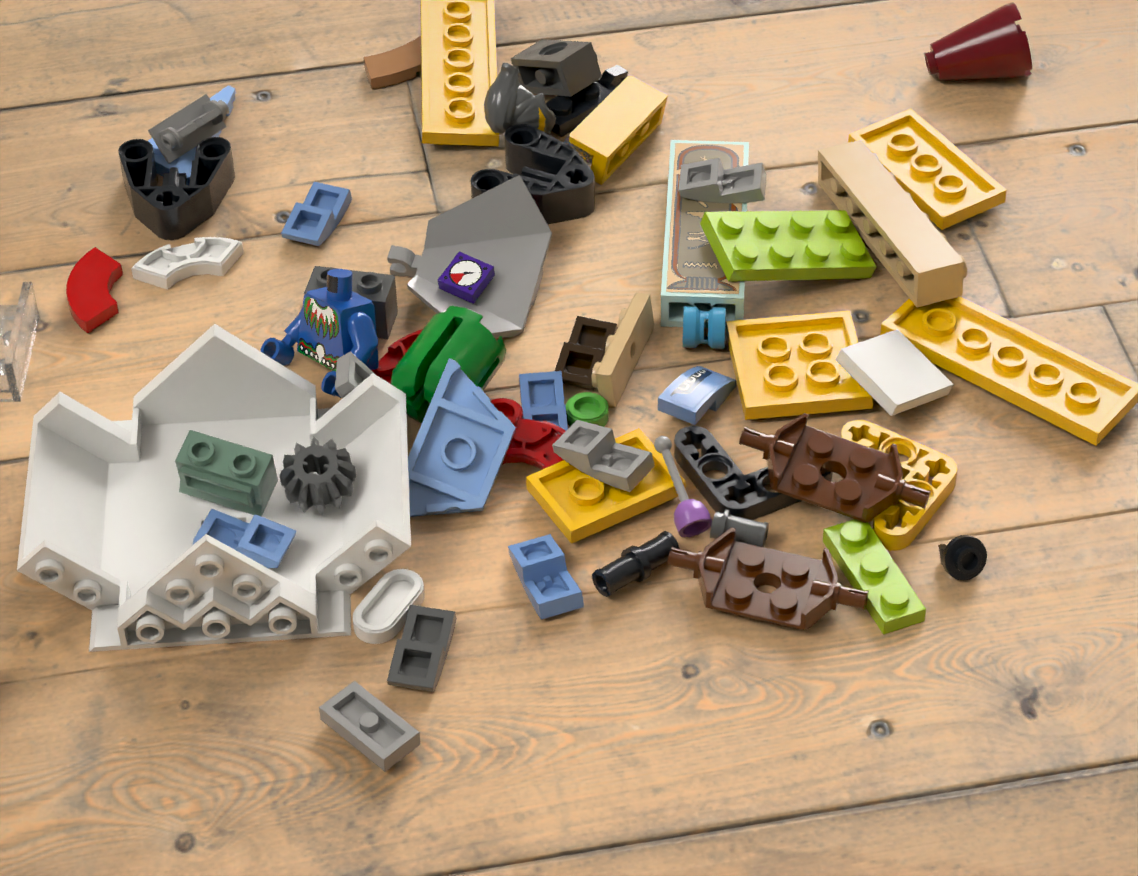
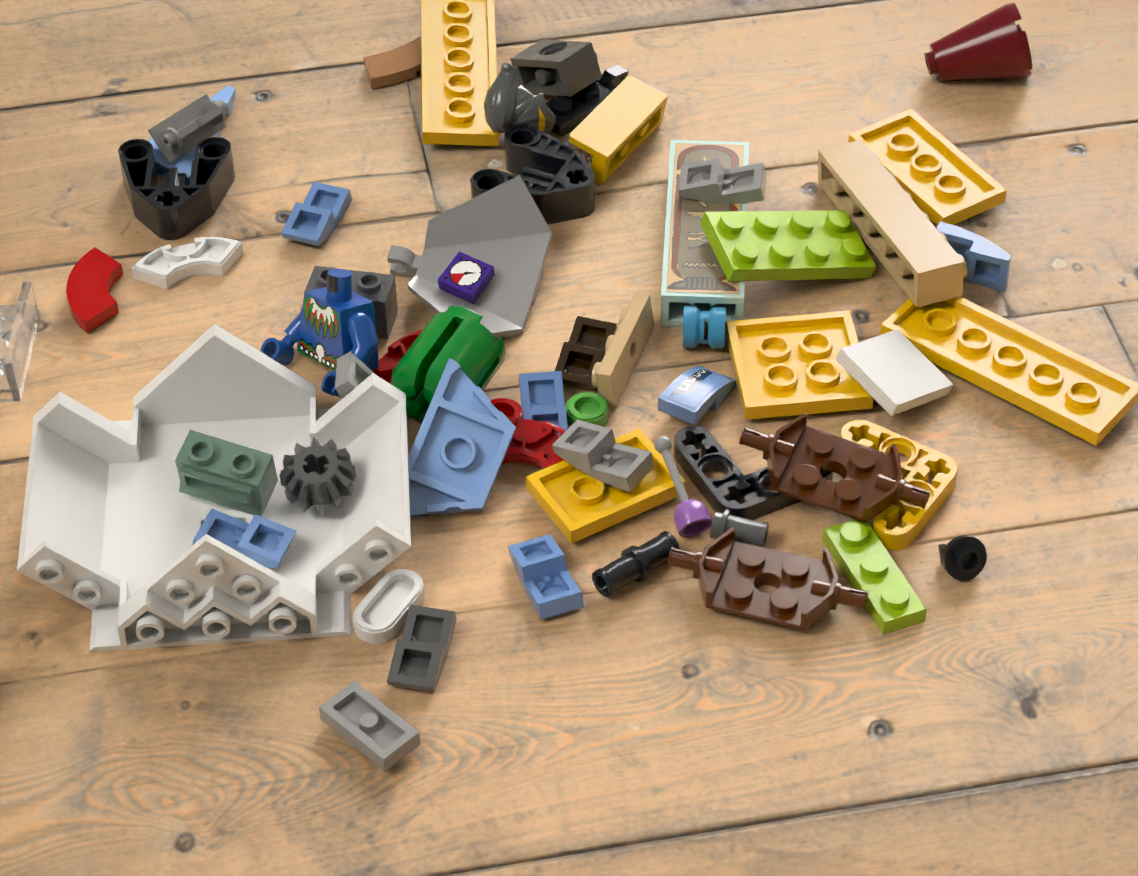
(985, 261): none -> medium blue slope

